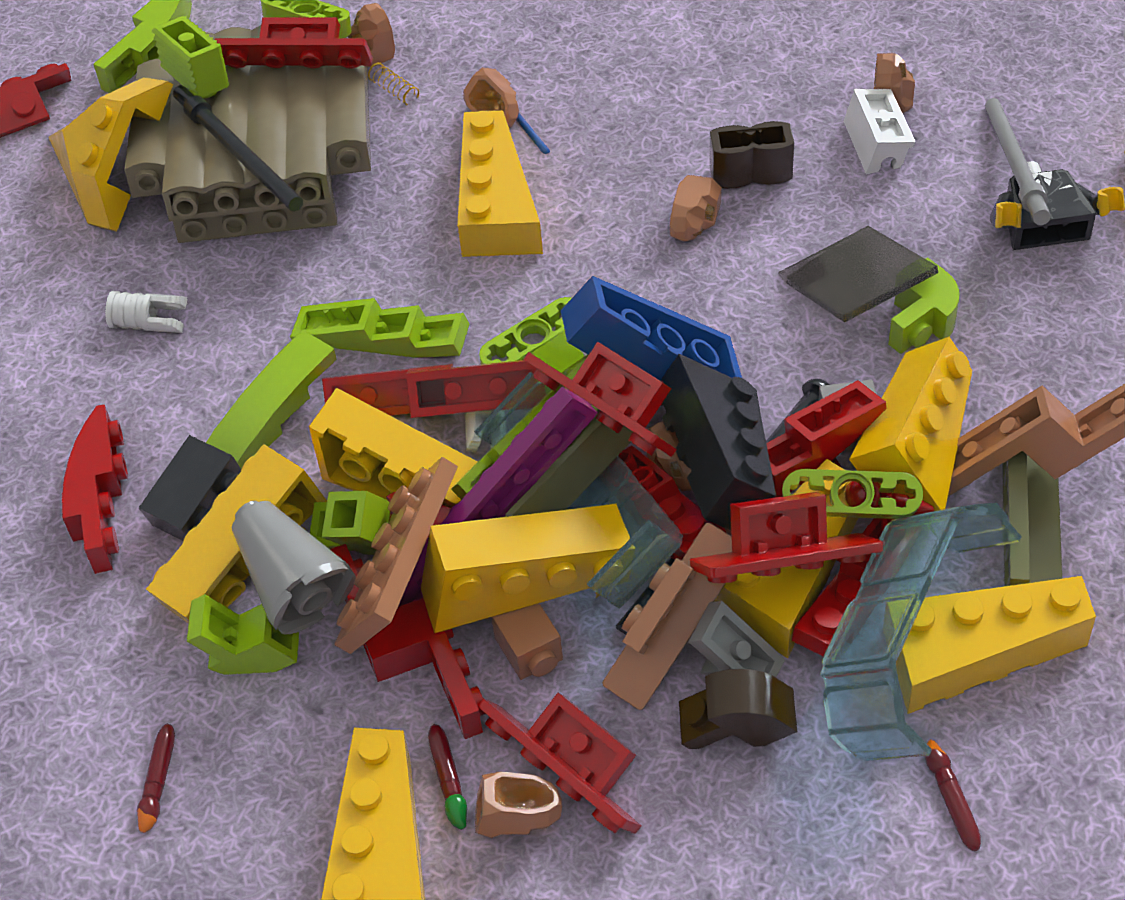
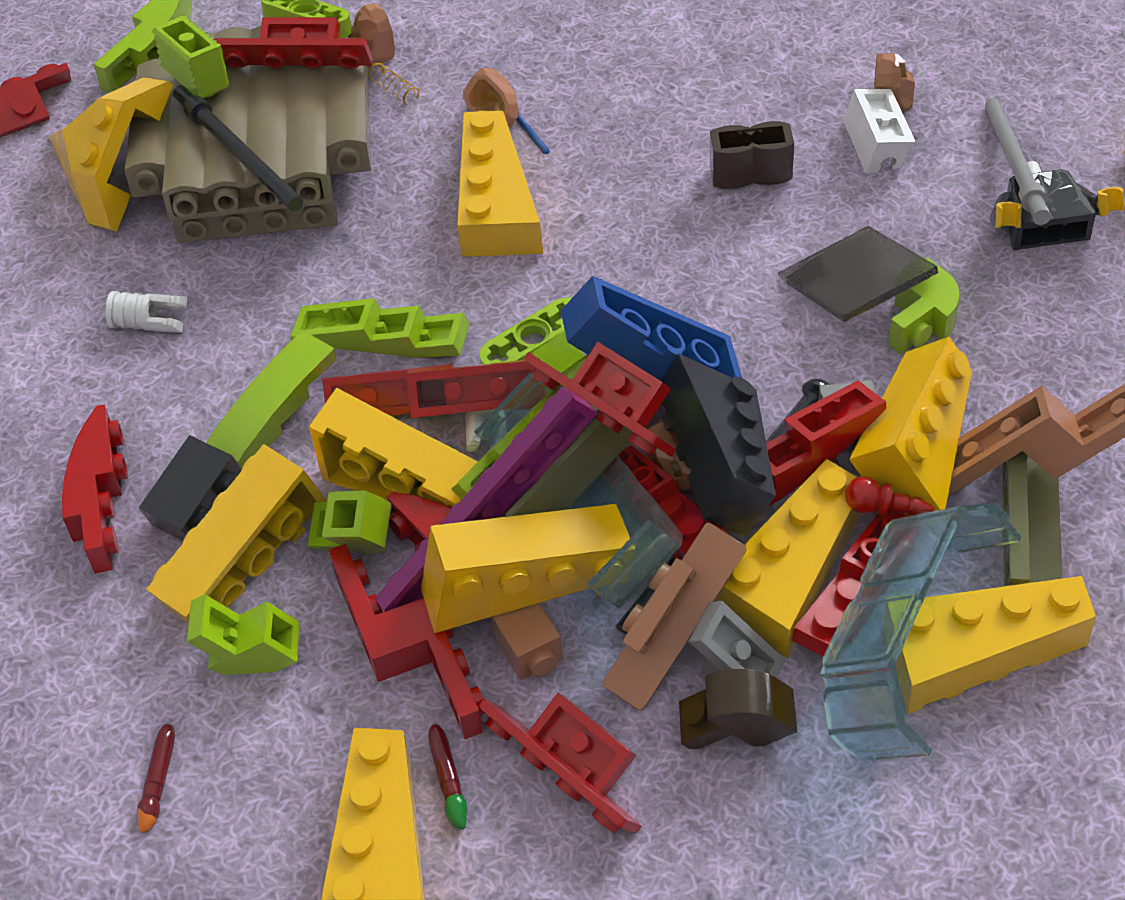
(289, 567): light grey cone -> none
(396, 554): nougat plate -> none
(515, 804): nougat rock -> none
(694, 207): nougat rock -> none
(780, 535): red bracket -> none
(865, 478): lime beam -> none
(953, 796): dark red piece -> none

